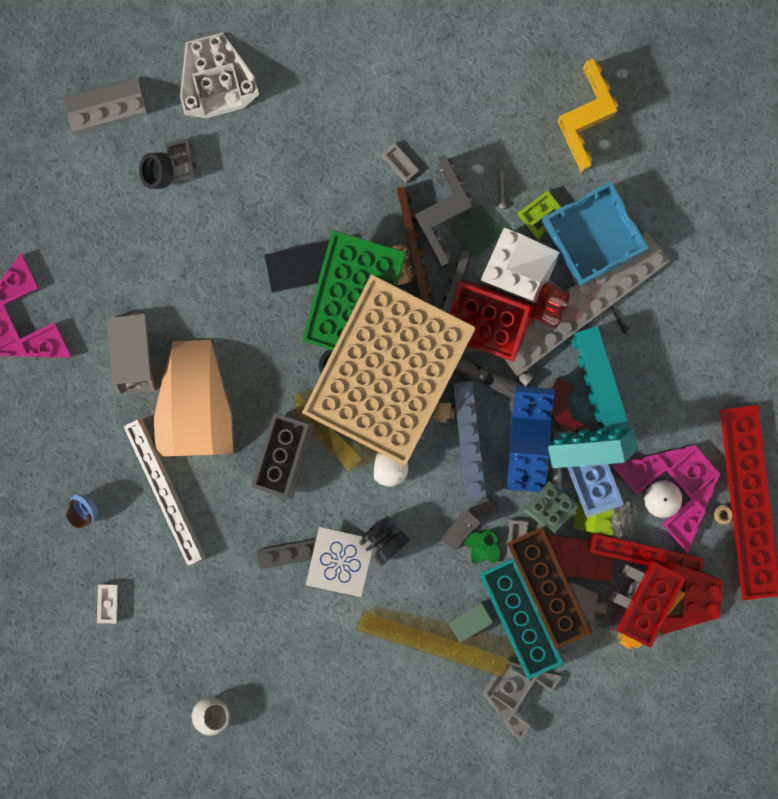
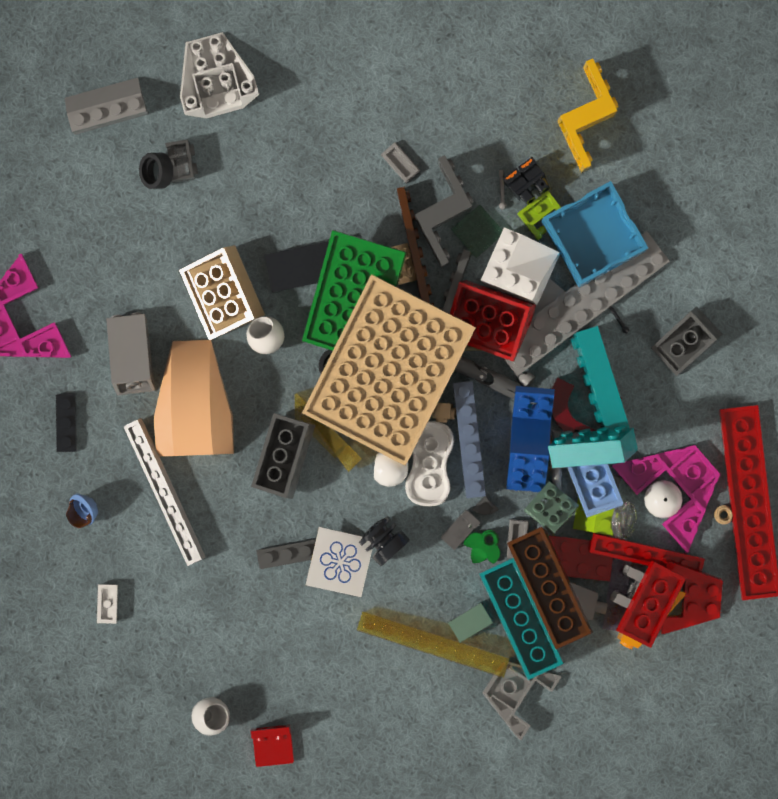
(66, 423): none -> black plate
(222, 292): none -> tan slope
(265, 335): none -> white helmet
(272, 745): none -> red bracket
(428, 478): none -> white plate
(532, 179): none -> black hips
(550, 305): clear red brick -> none
(686, 341): none -> dark grey slope

